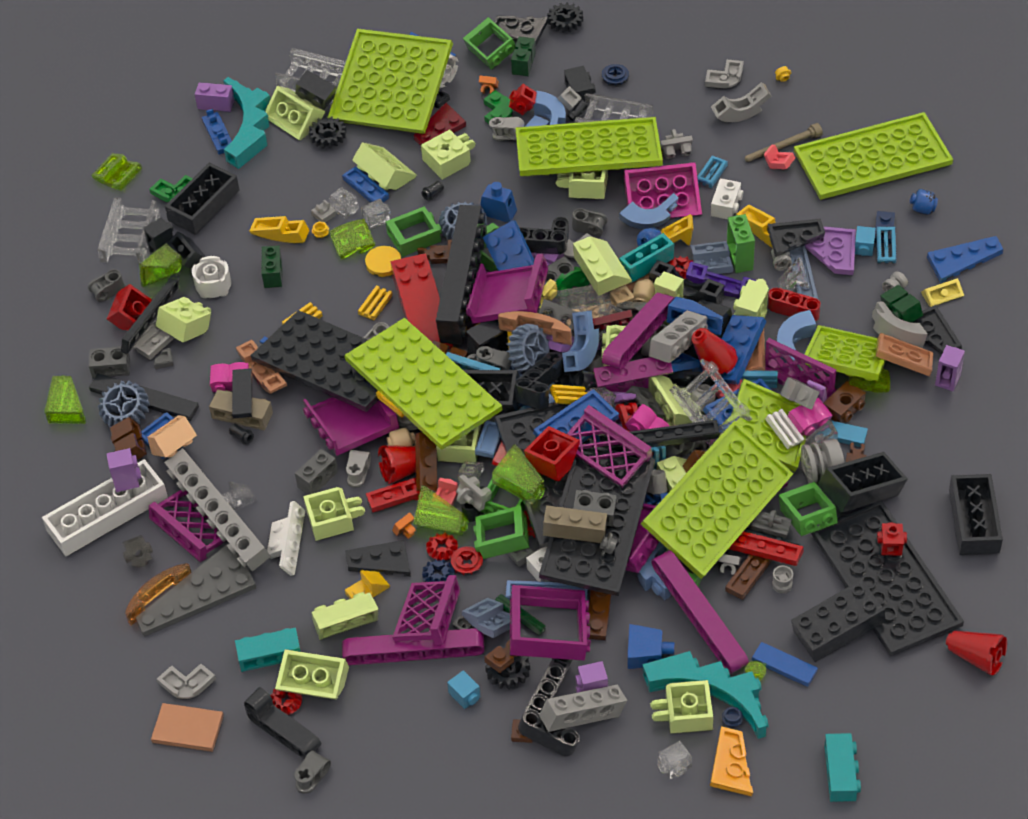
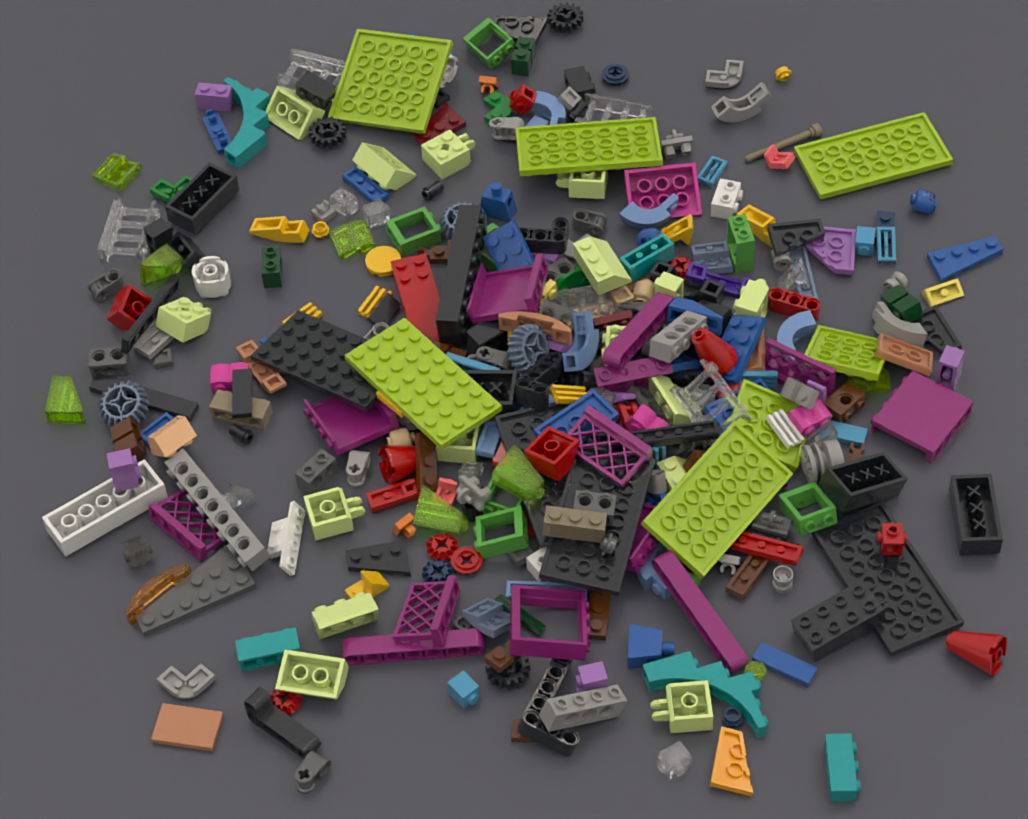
(384, 310): none -> black tile
(923, 414): none -> magenta panel

